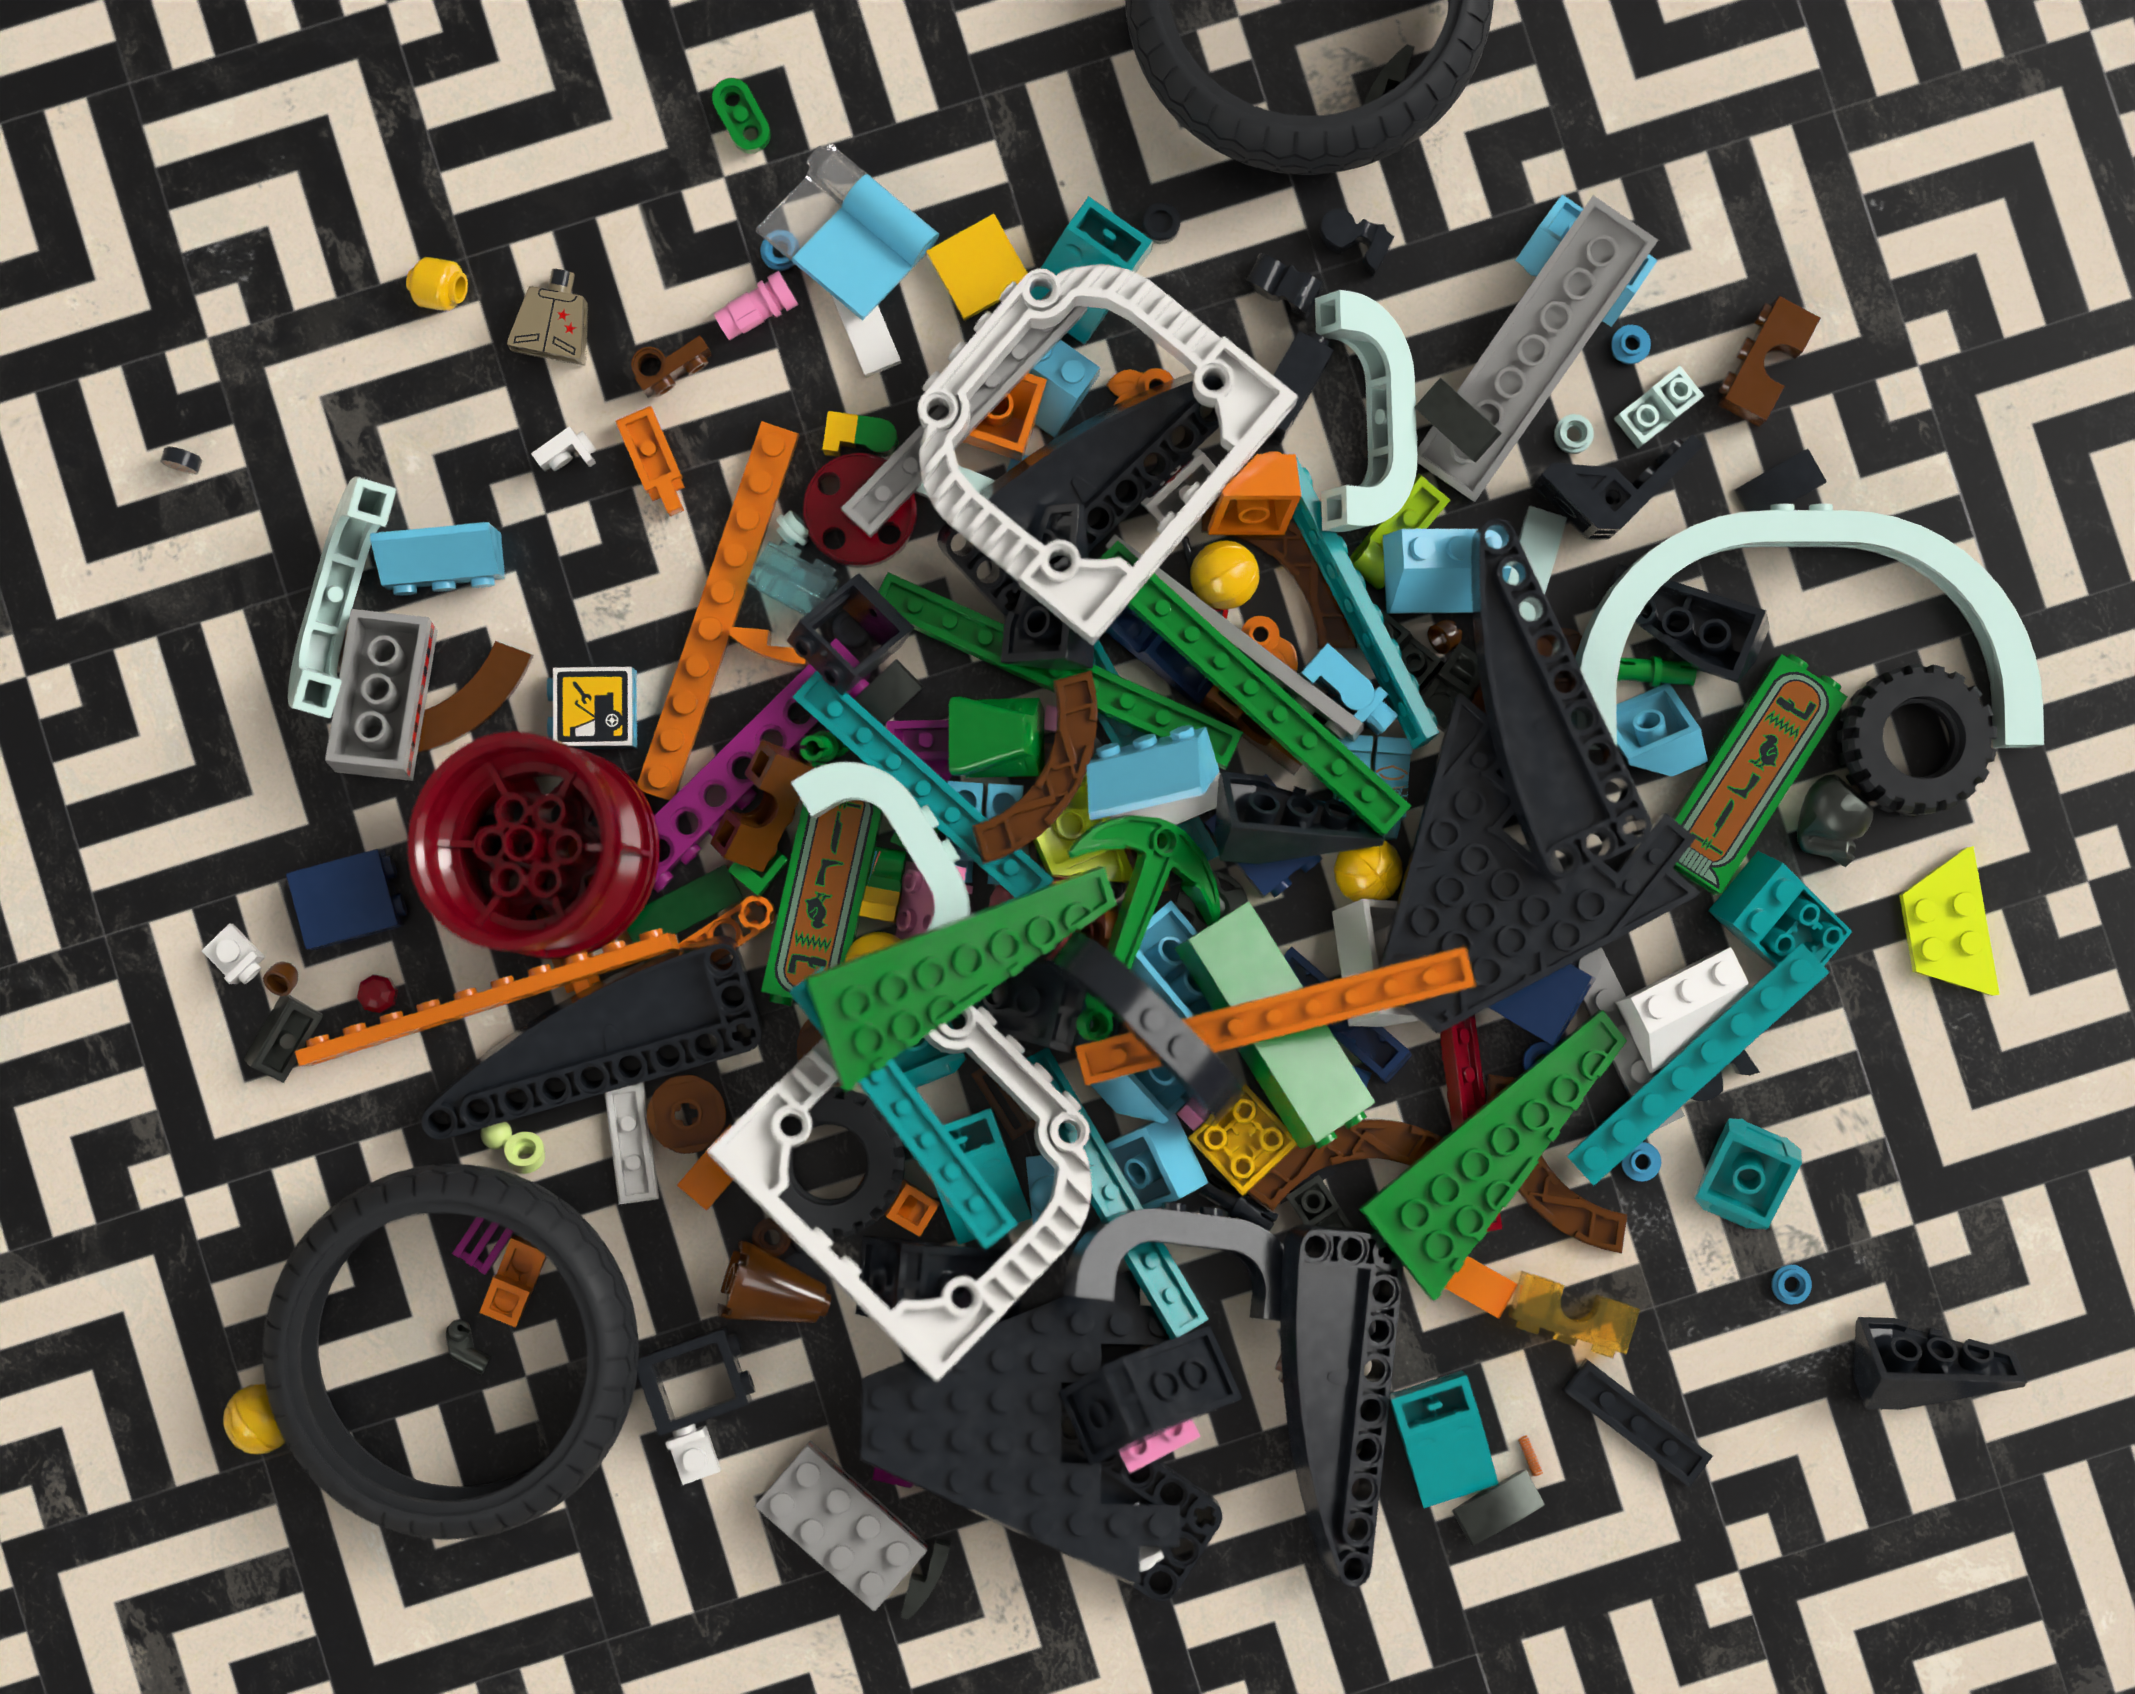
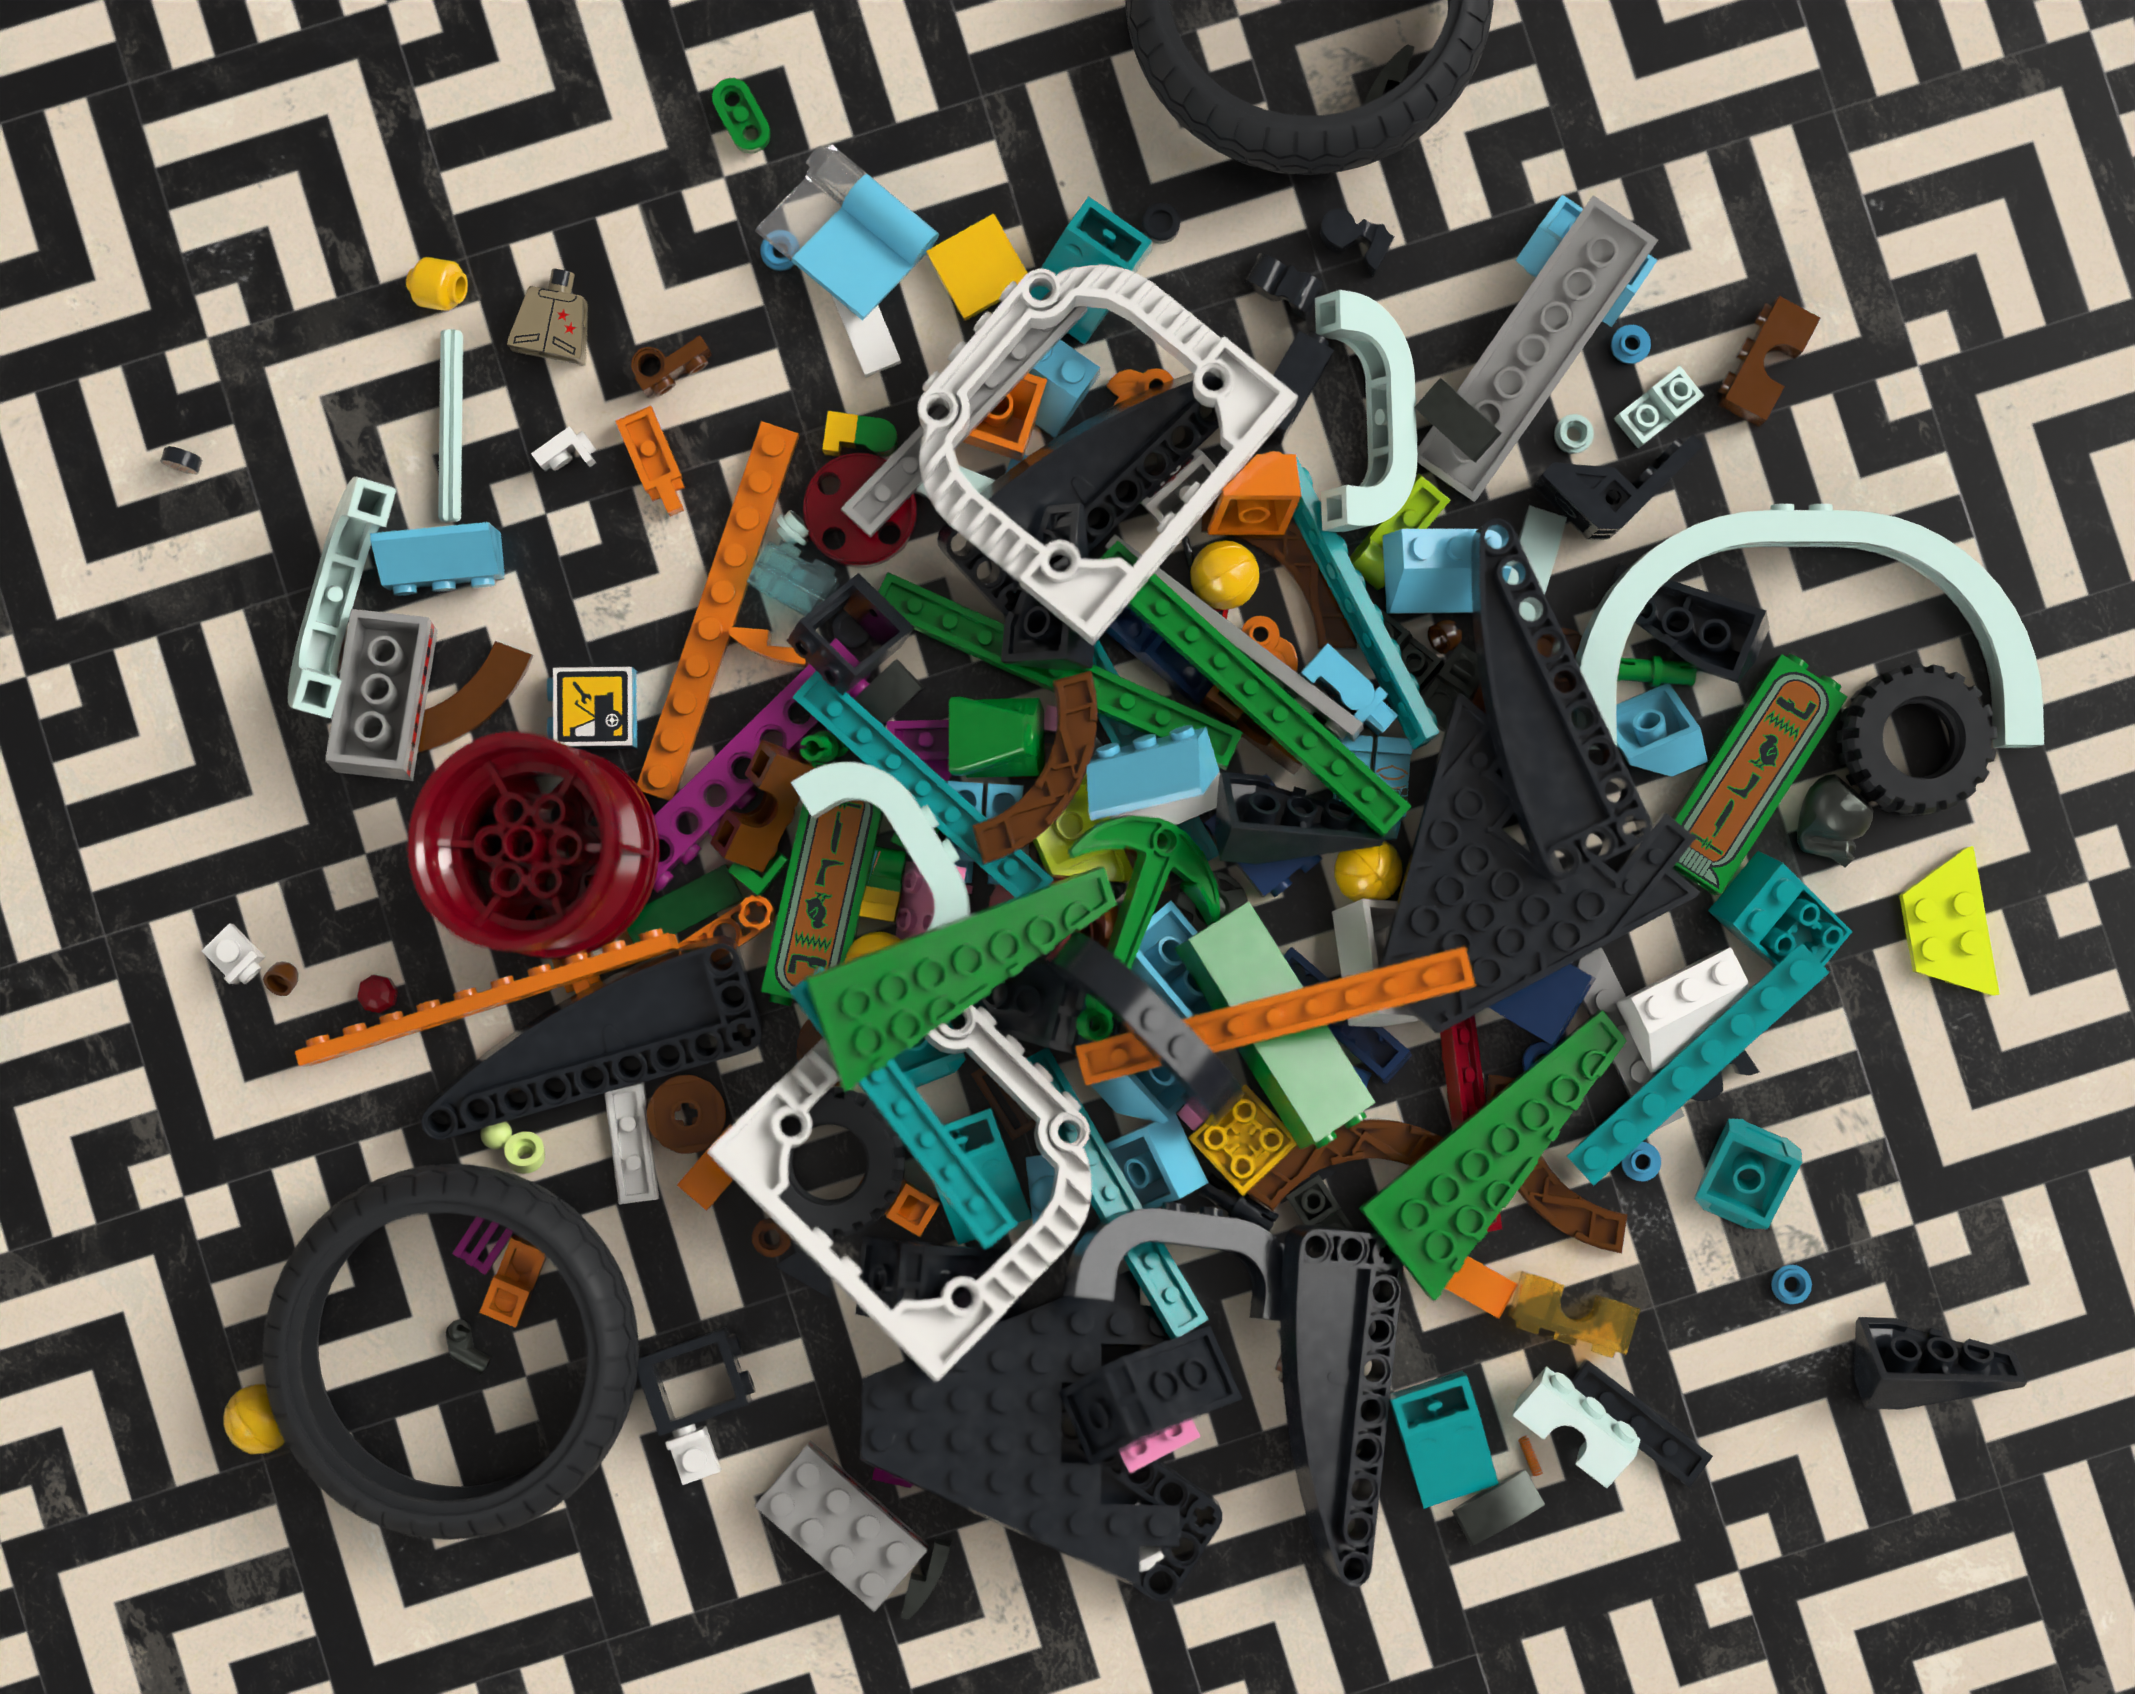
(281, 1035): pearl dark grey slope -> none
(346, 899): dark blue brick -> none
(450, 425): none -> light aqua axle
(756, 306): bright pink axle -> none
(770, 1289): reddish brown cone -> none
(1555, 1402): none -> light aqua arch
(1782, 483): black slope -> none

